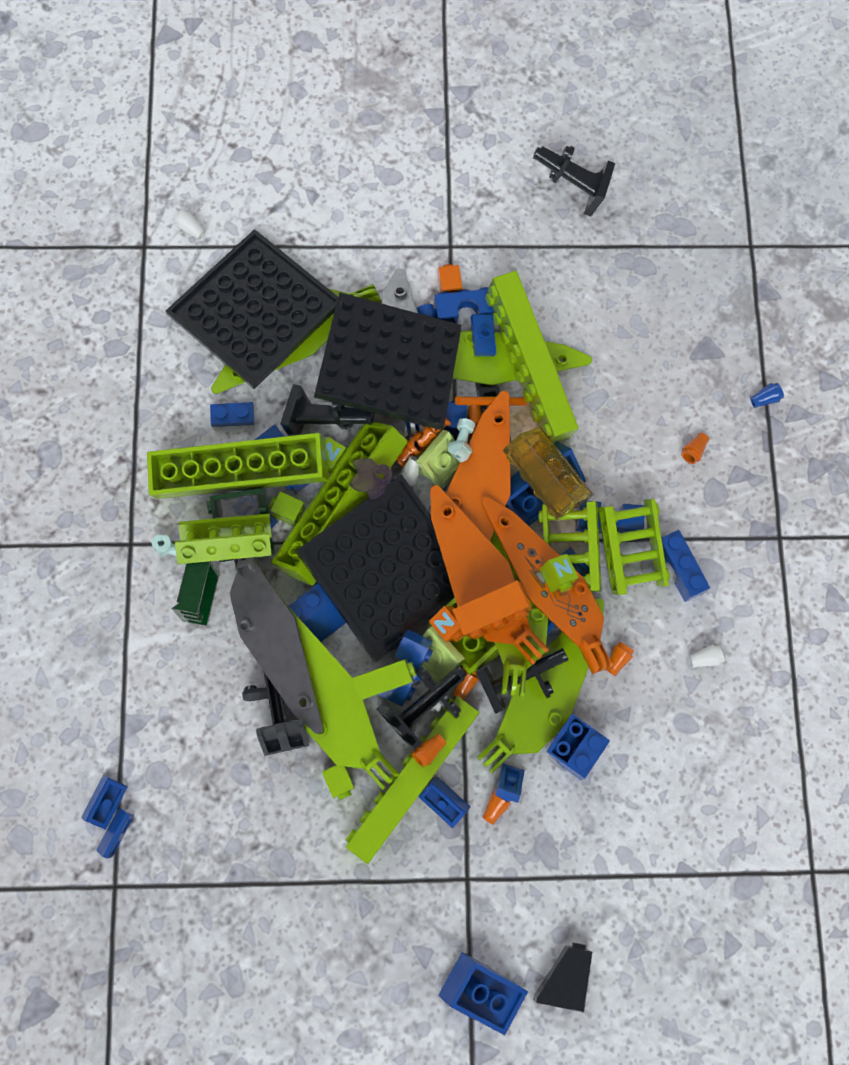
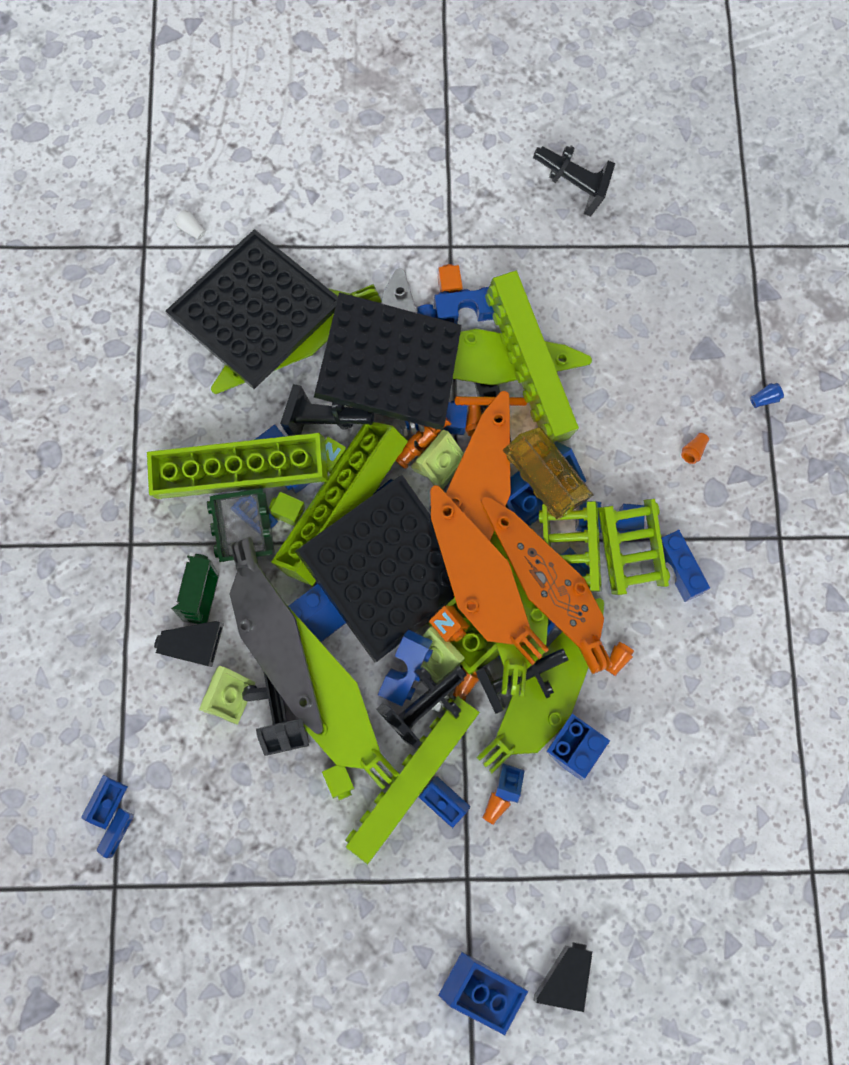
(163, 545): light aqua leg -> none
(191, 643): none -> black slope
(224, 538): lime fence -> none
(225, 695): none -> yellowish green bracket
(232, 414): blue plate -> none
(367, 478): plate -> none
(384, 679): lime slope -> none
(411, 471): white cone -> none
(428, 750): orange cone -> none
(460, 448): light aqua leg -> none
(483, 335): blue plate -> none
(493, 610): orange brick -> none
(559, 573): lime brick -> none
(708, 656): white cone -> none

